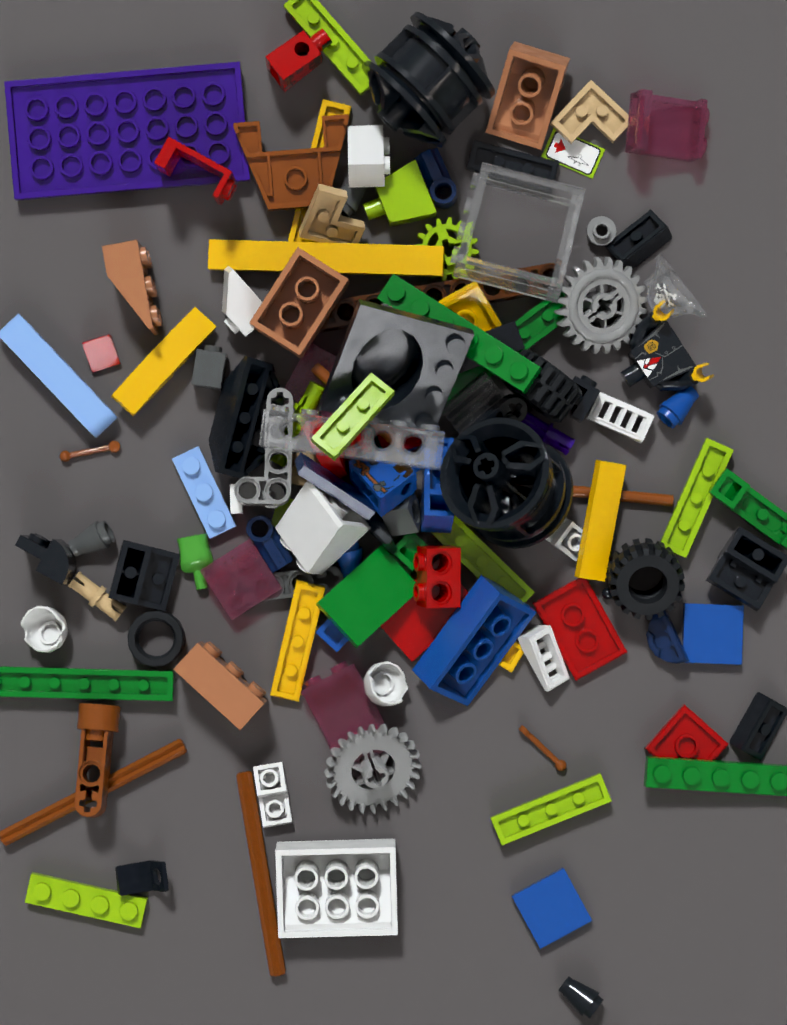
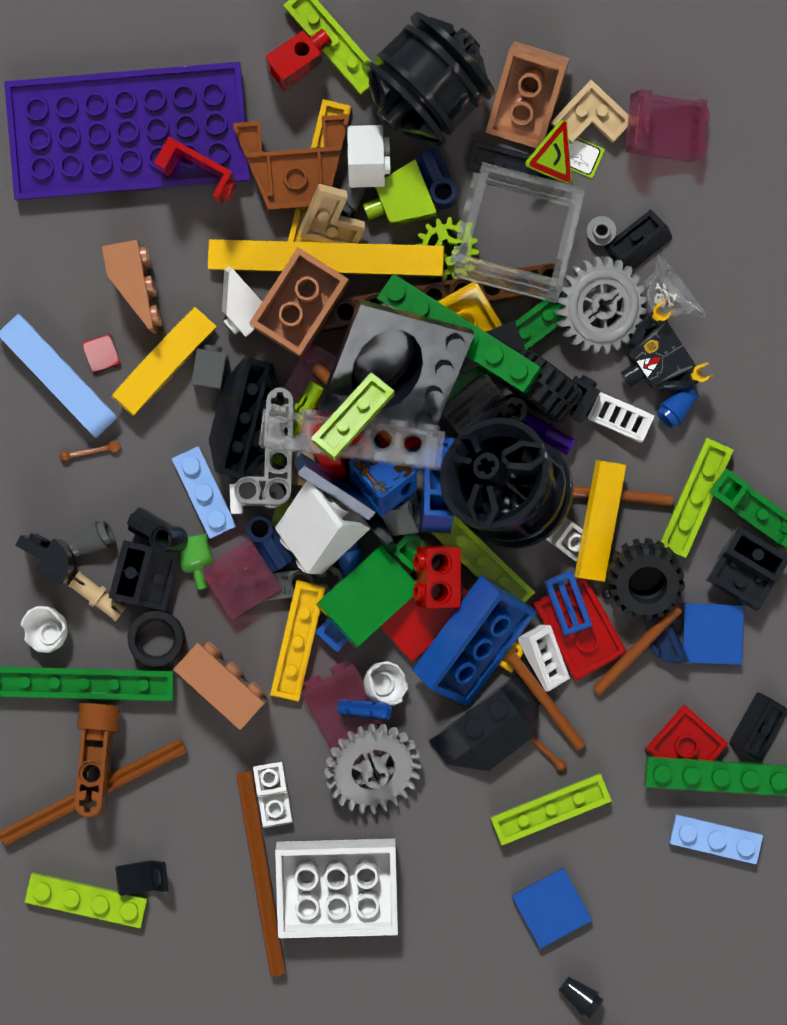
(156, 531): none -> black piece
(364, 709): none -> blue axle
(490, 728): none -> black wedge
(545, 700): none -> dark orange bar
(553, 155): none -> piece
(559, 580): none -> blue tile
(637, 649): none -> dark orange bar
(715, 839): none -> light blue plate

